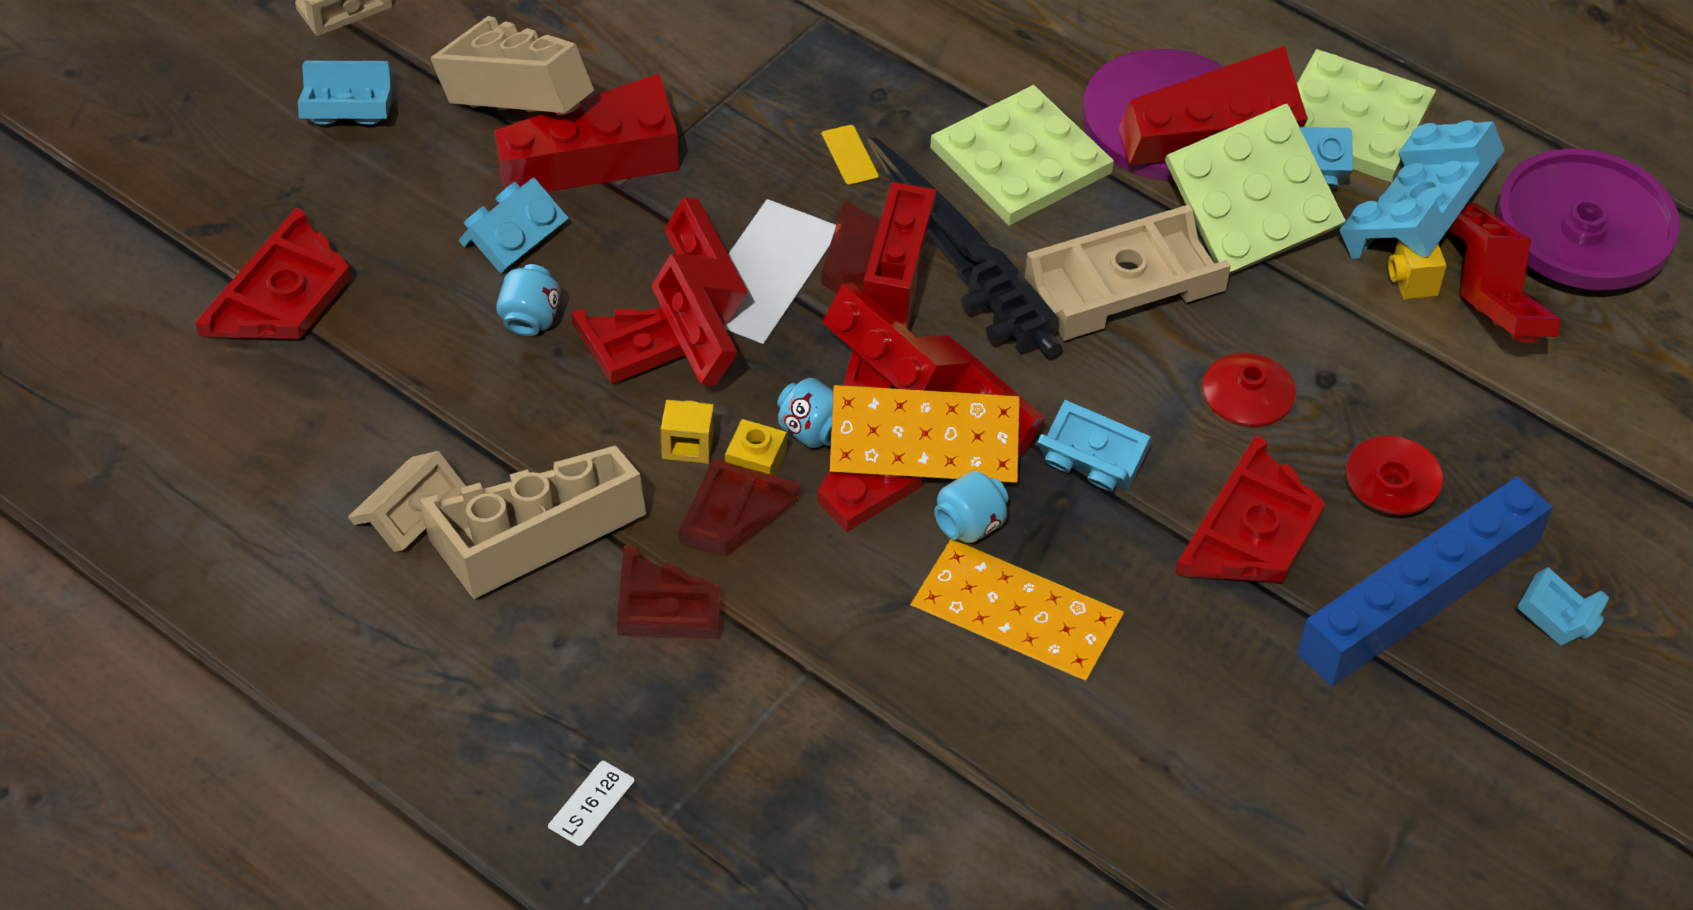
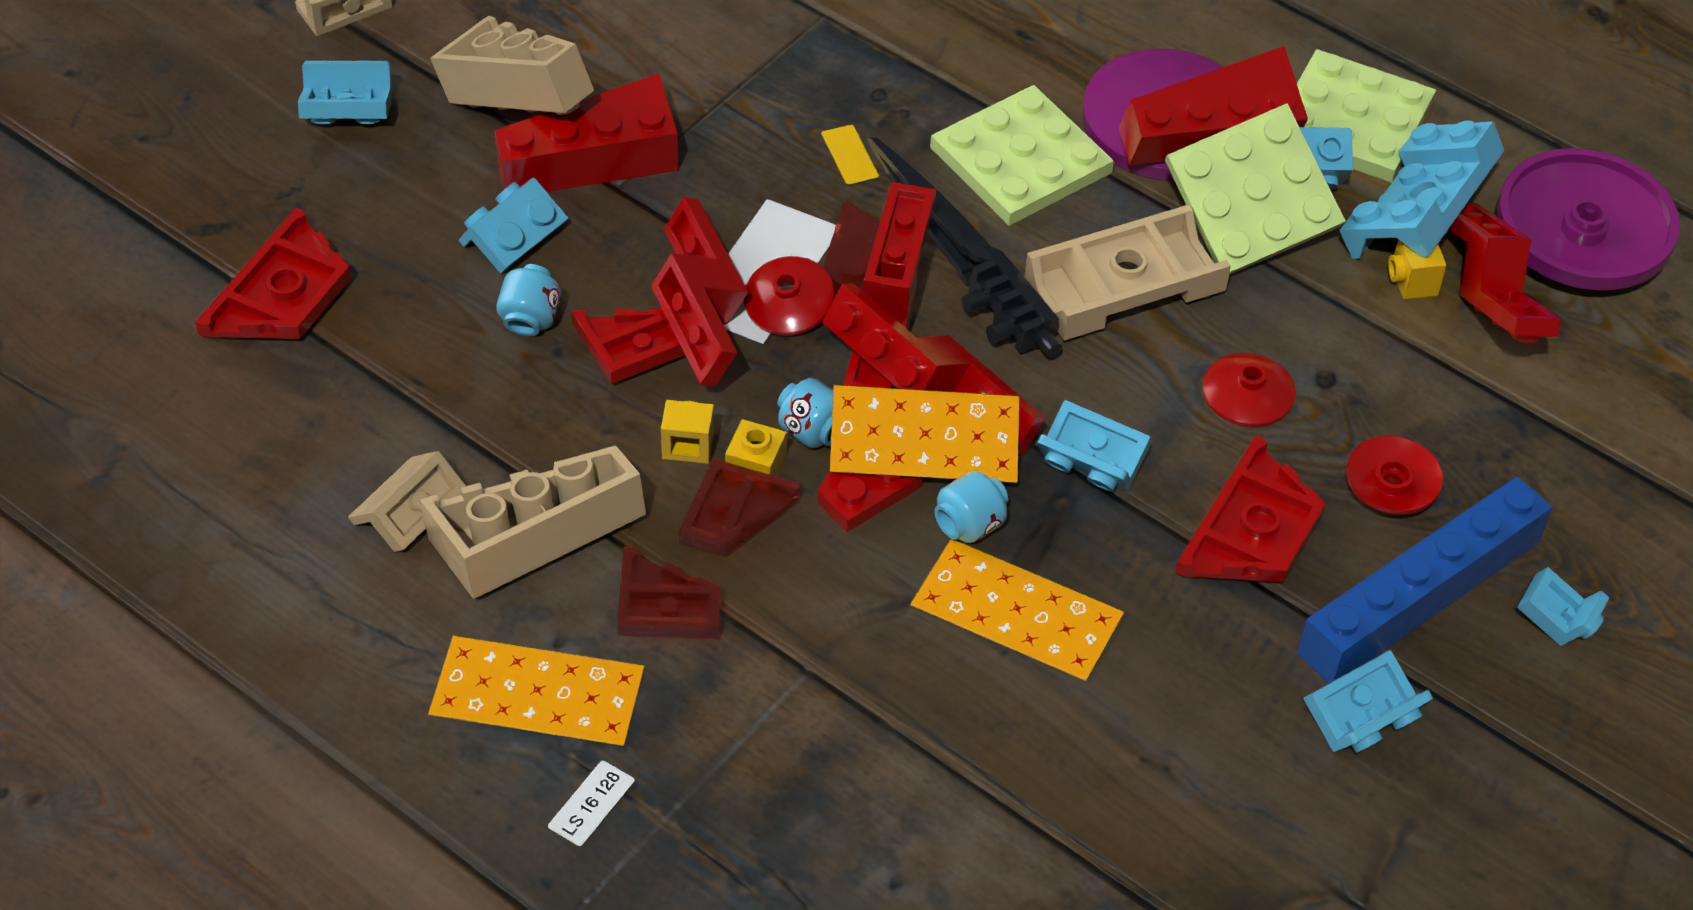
(537, 690): none -> light orange sticker
(793, 309): none -> red dish
(1364, 702): none -> medium azure bracket

